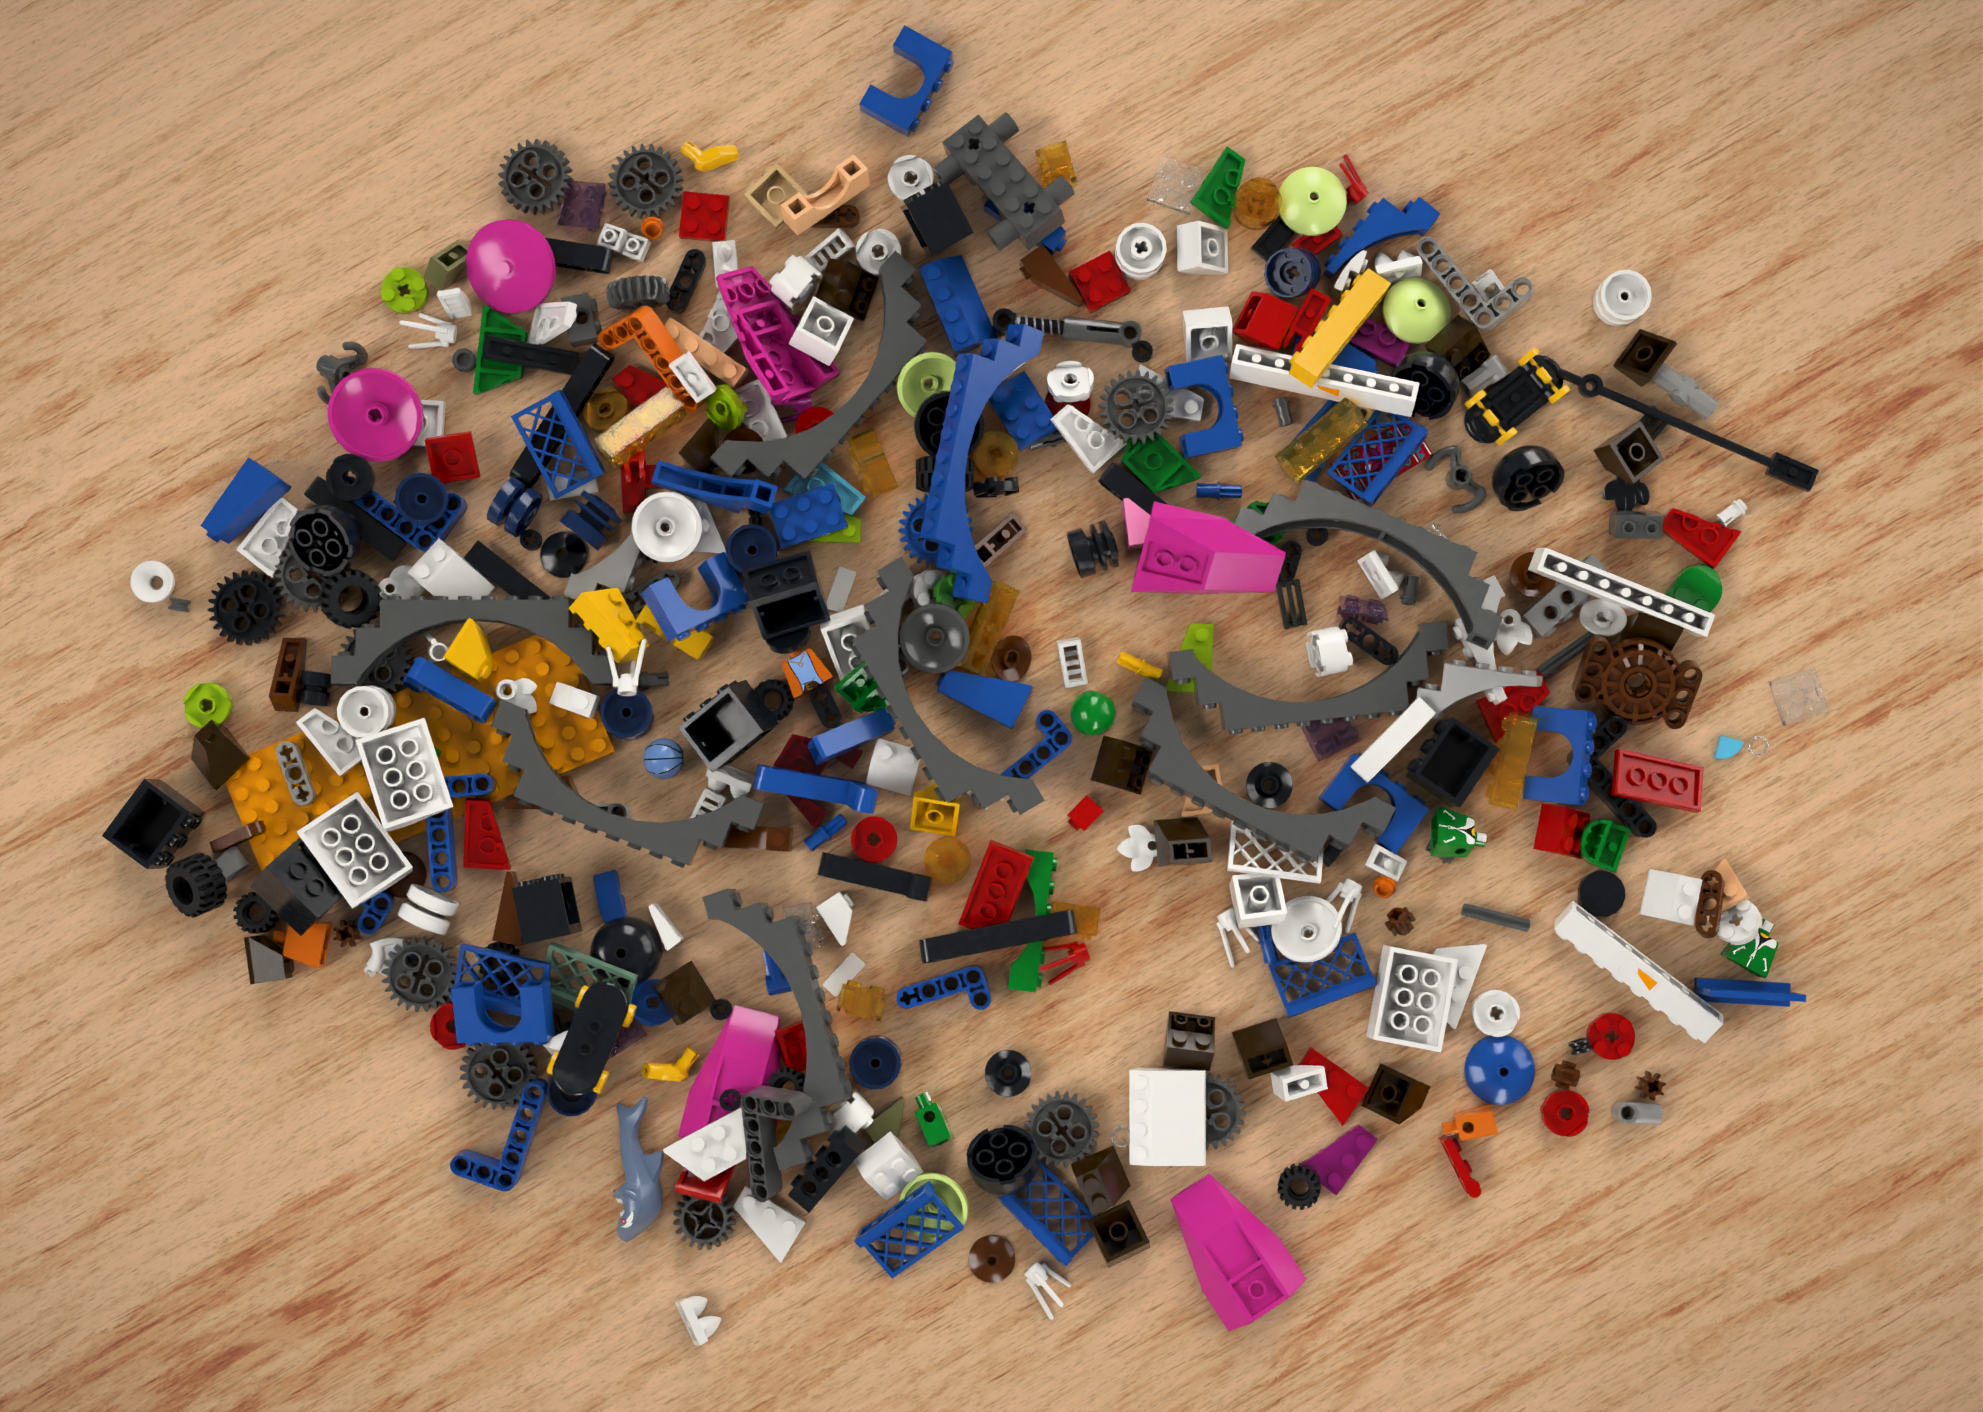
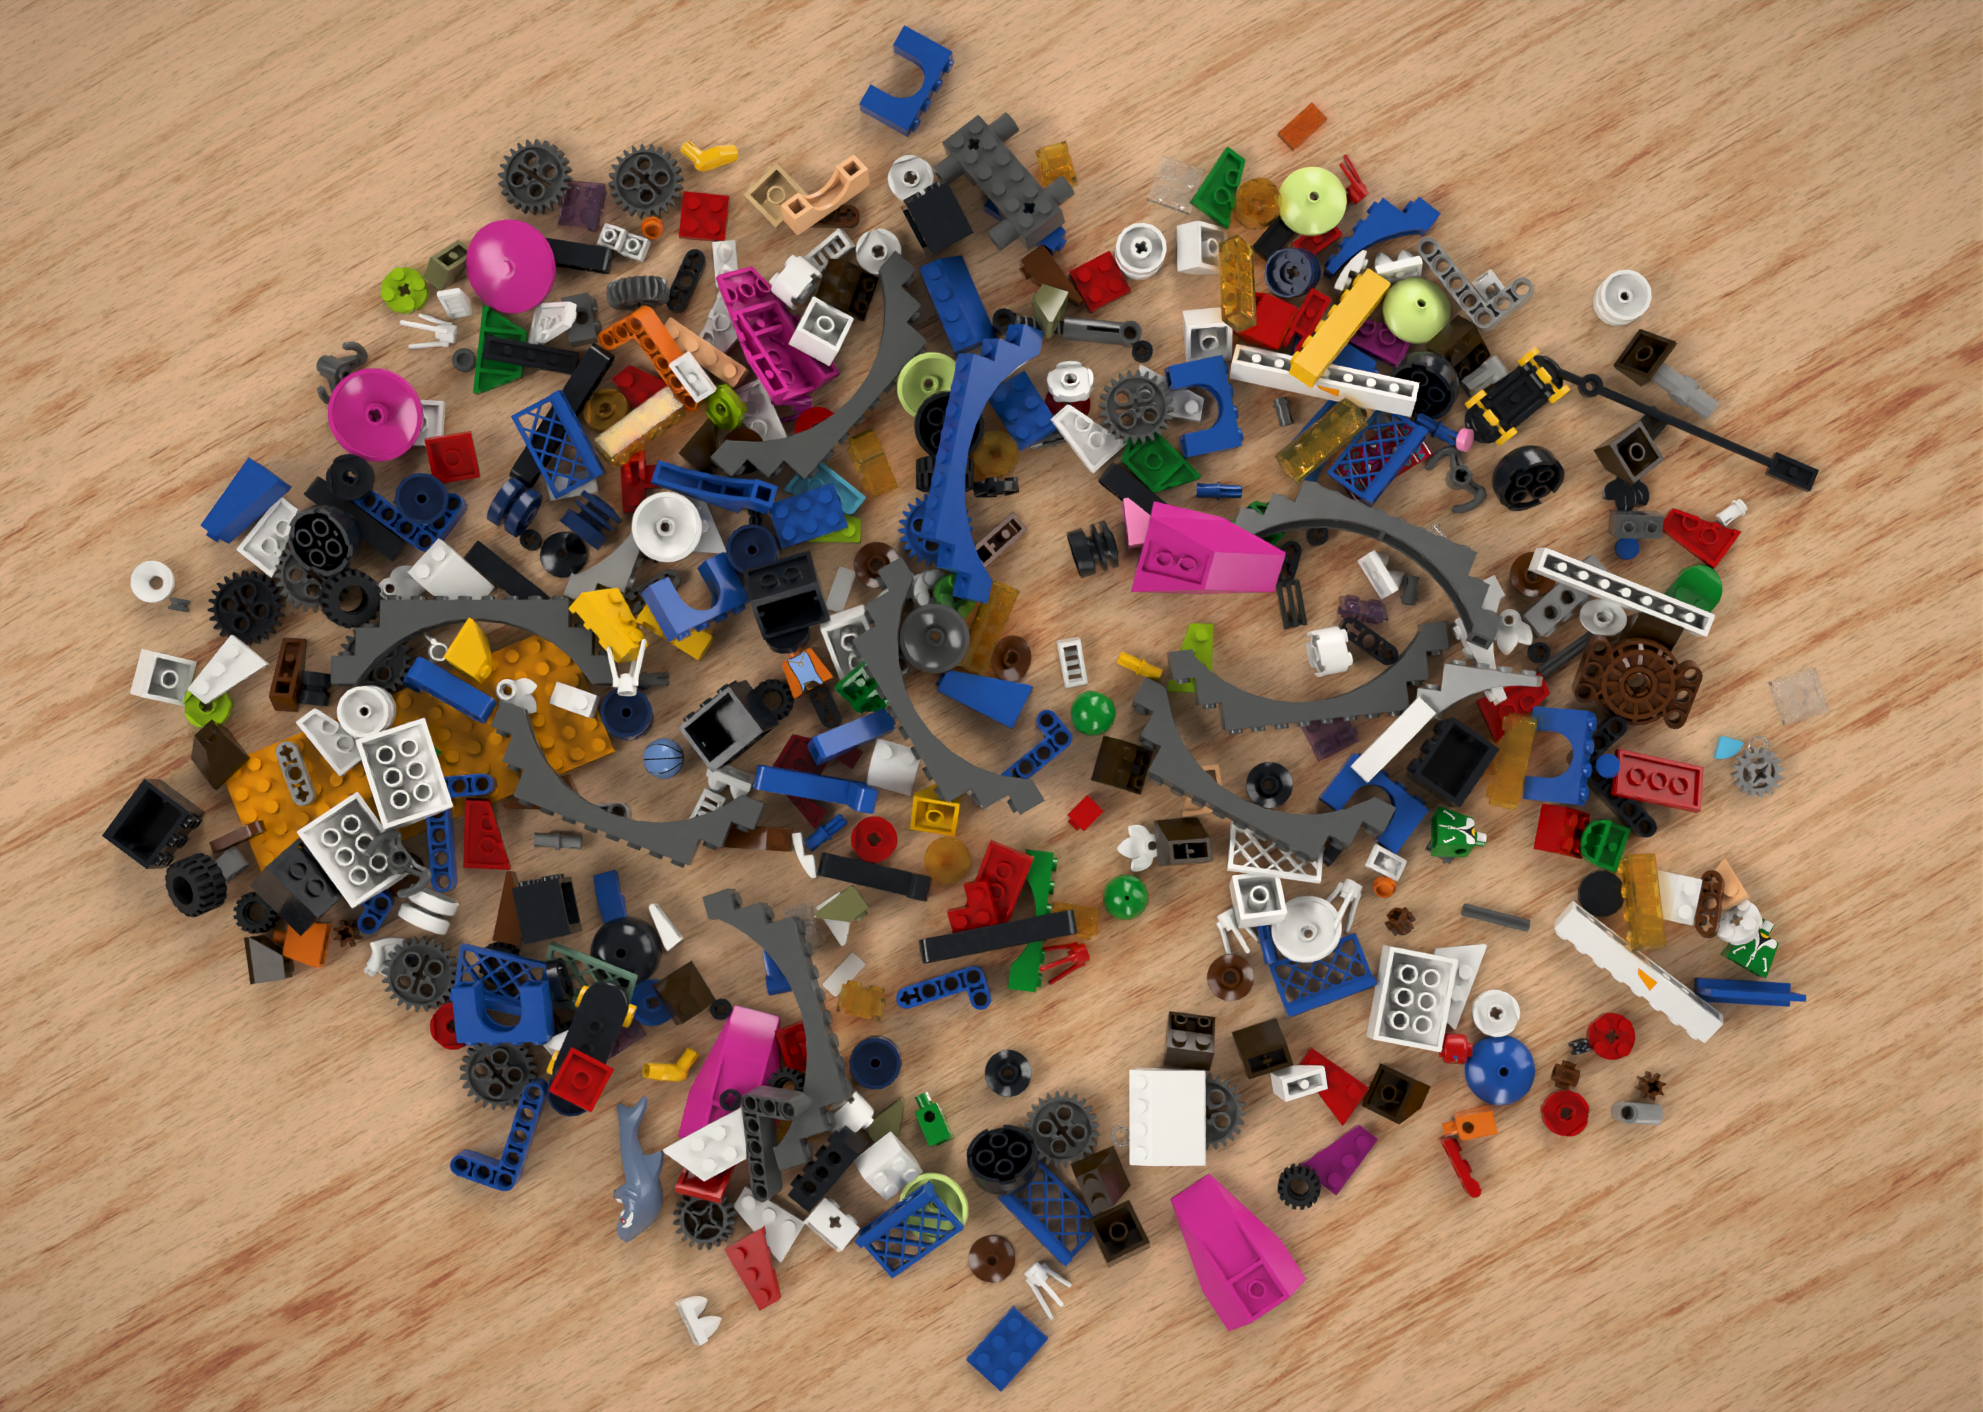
(162, 677): none -> white slope
(226, 669): none -> white wing
(401, 853): none -> dark grey piece
(557, 841): none -> light grey pin
(559, 980): none -> black beam
(581, 1080): none -> red plate
(753, 1264): none -> red wing
(807, 861): none -> white slope
(819, 1223): none -> white brick
(845, 907): none -> olive slope
(867, 556): none -> reddish brown dish
(979, 911): none -> red plate
(1007, 1348): none -> blue plate
(1049, 308): none -> olive slope
(1115, 894): none -> green helmet
(1237, 283): none -> clear yellow brick
(1242, 980): none -> reddish brown dish
(1302, 126): none -> clear orange tile
(1436, 428): none -> blue axle
(1455, 1049): none -> red head
(1464, 439): none -> bright pink tile
(1544, 657): none -> black bush
(1608, 766): none -> blue tile
(1627, 548): none -> blue tile
(1642, 902): none -> clear yellow brick
(1763, 765): none -> light grey gear

